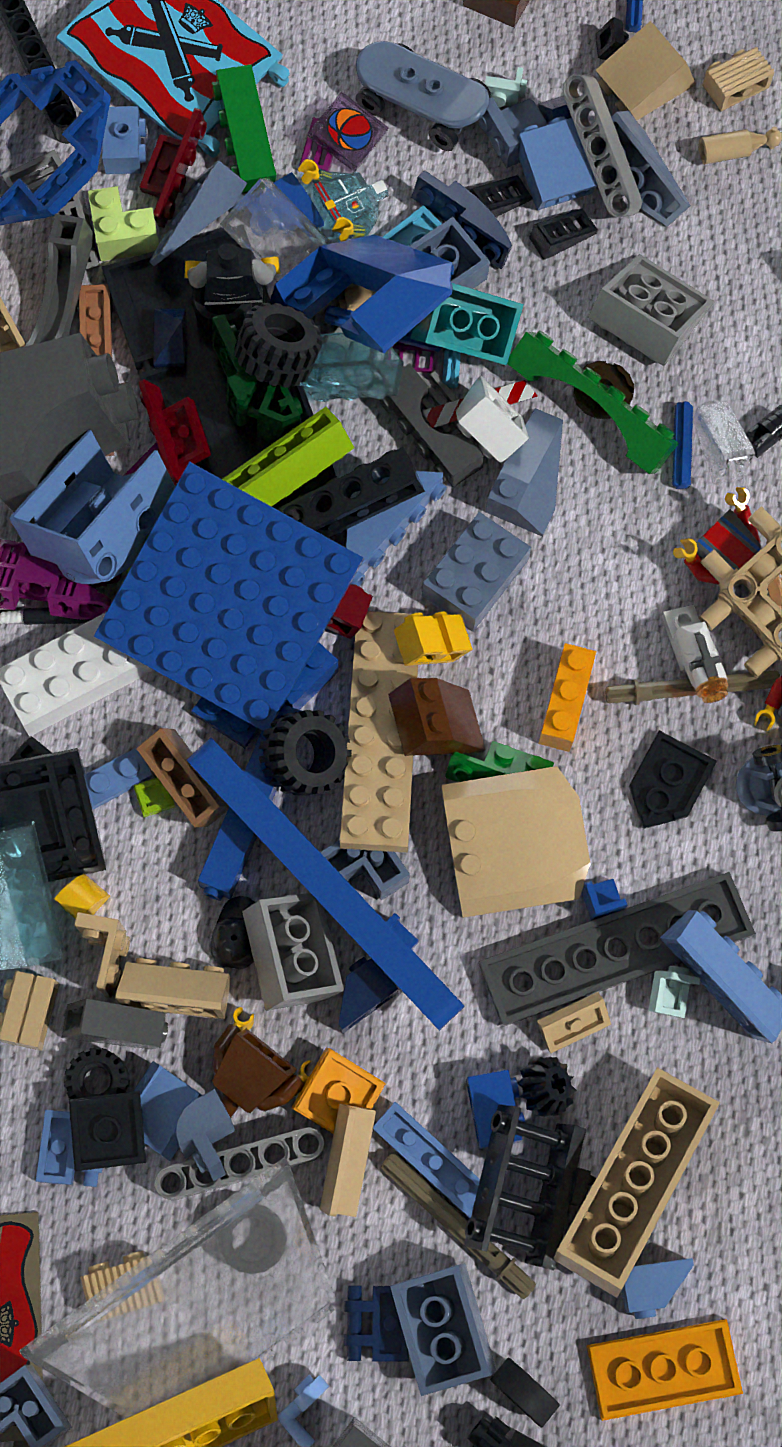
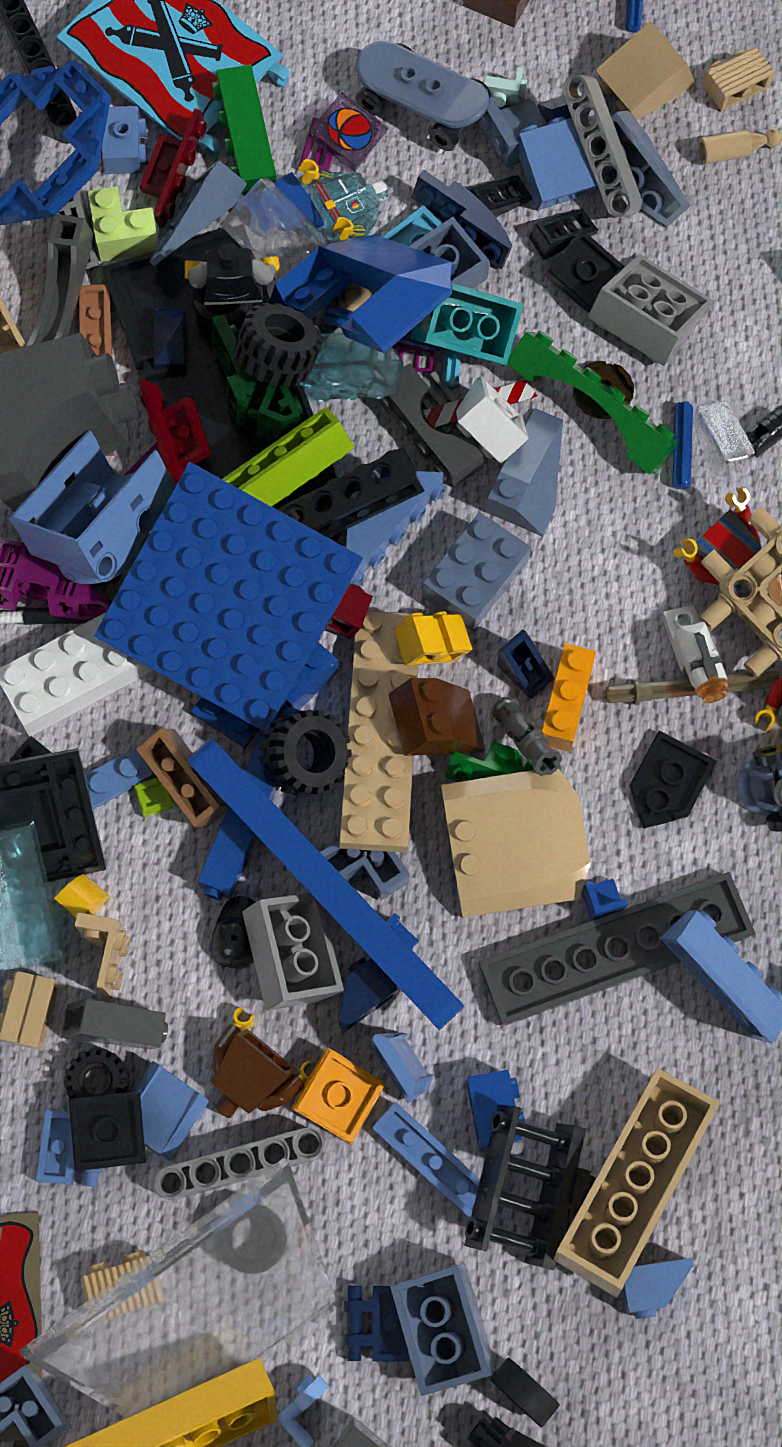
(36, 178): light grey tile -> none
(174, 988): tan slope -> none
(201, 1126): sand blue brick -> none
(347, 1160): tan panel -> none
(401, 1064): none -> medium blue slope
(456, 1223): dark tan axle -> none
(524, 664): none -> dark blue slope
(527, 736): none -> dark grey piece
(546, 1086): black gear -> none
(574, 1022): tan plate -> none
(583, 270): none -> black tile
(610, 38): black tile -> none
(664, 1369): light orange tile -> none
(671, 991): light aqua bracket -> none

